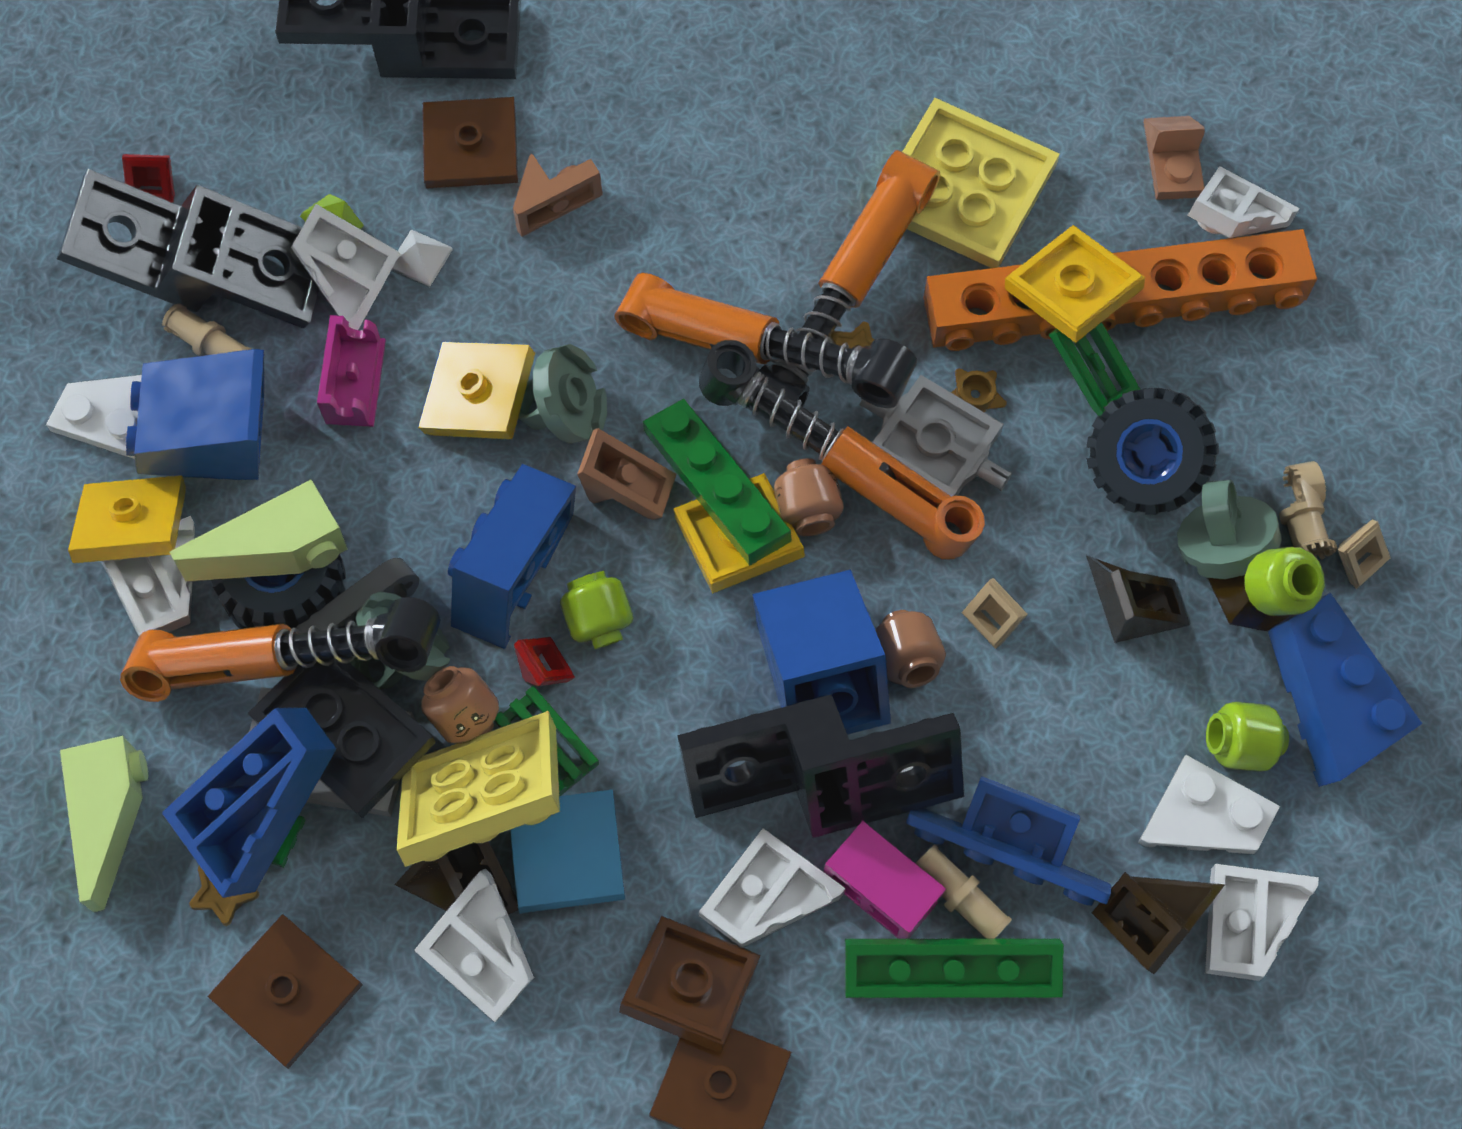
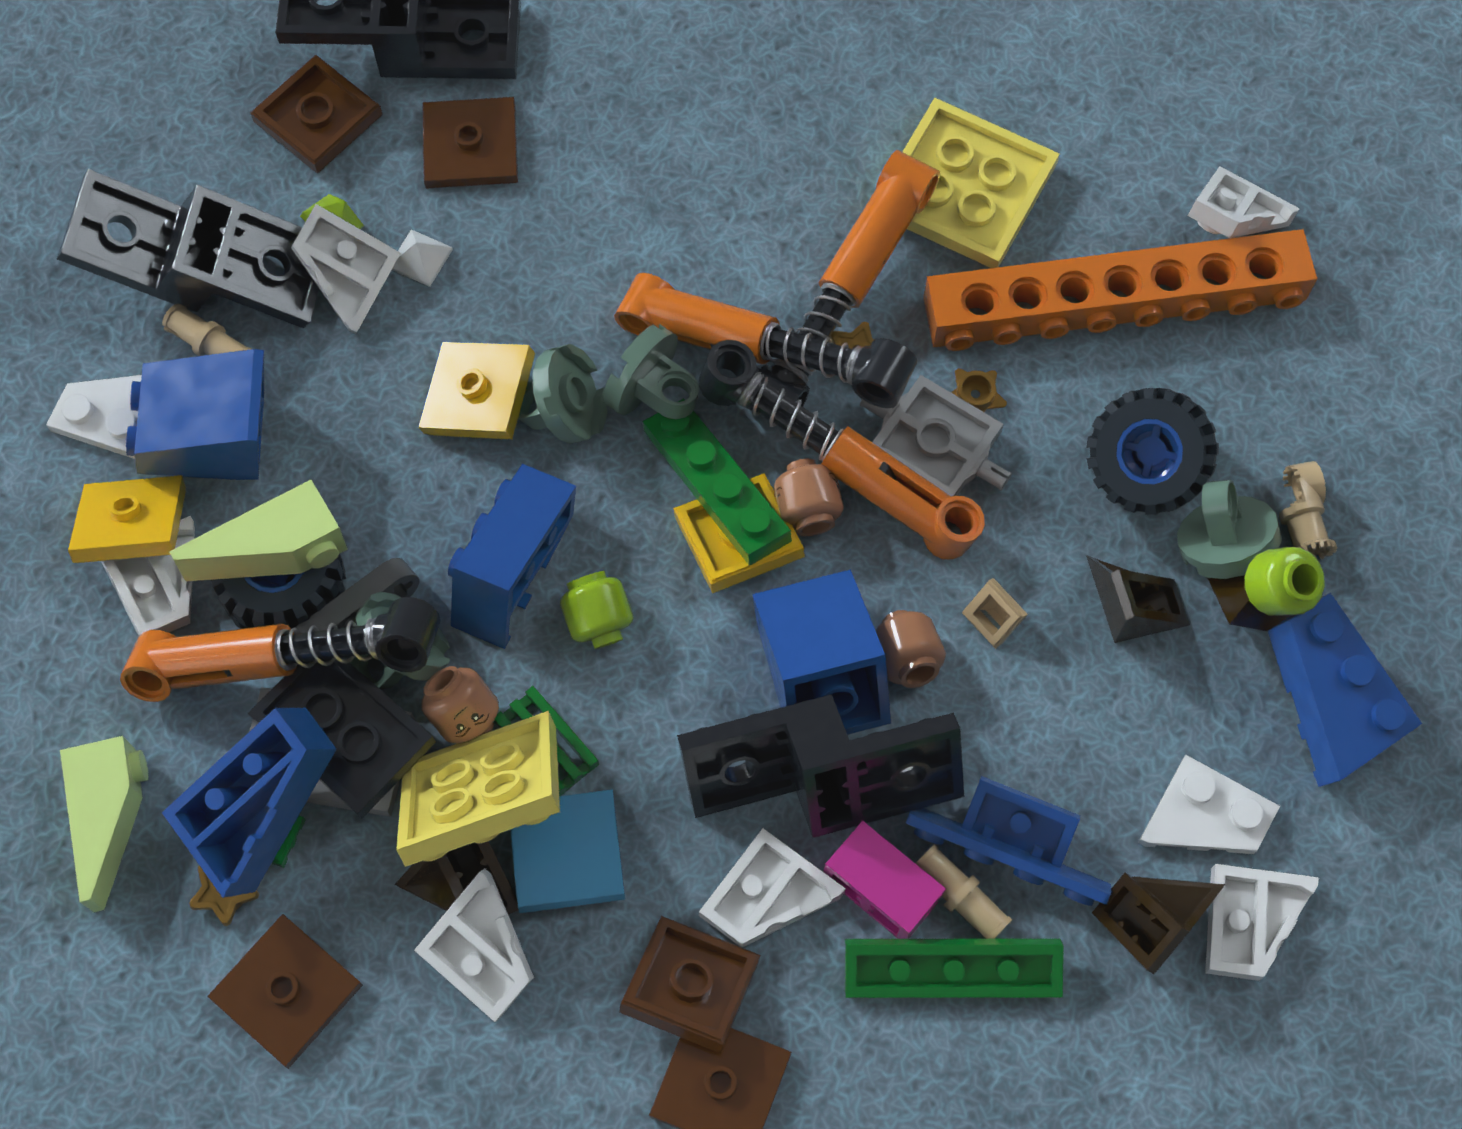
(150, 171): red slope -> none
(316, 113): none -> reddish brown plate
(351, 373): dark pink hinge -> none
(533, 669): red slope -> none
(546, 199): nougat slope -> none
(625, 475): nougat slope -> none
(648, 374): none -> sand green tile
(1074, 283): yellow plate -> none
(1082, 374): green tile -> none
(1175, 156): nougat slope -> none
(1247, 736): lime head -> none
(1366, 539): tan slope -> none

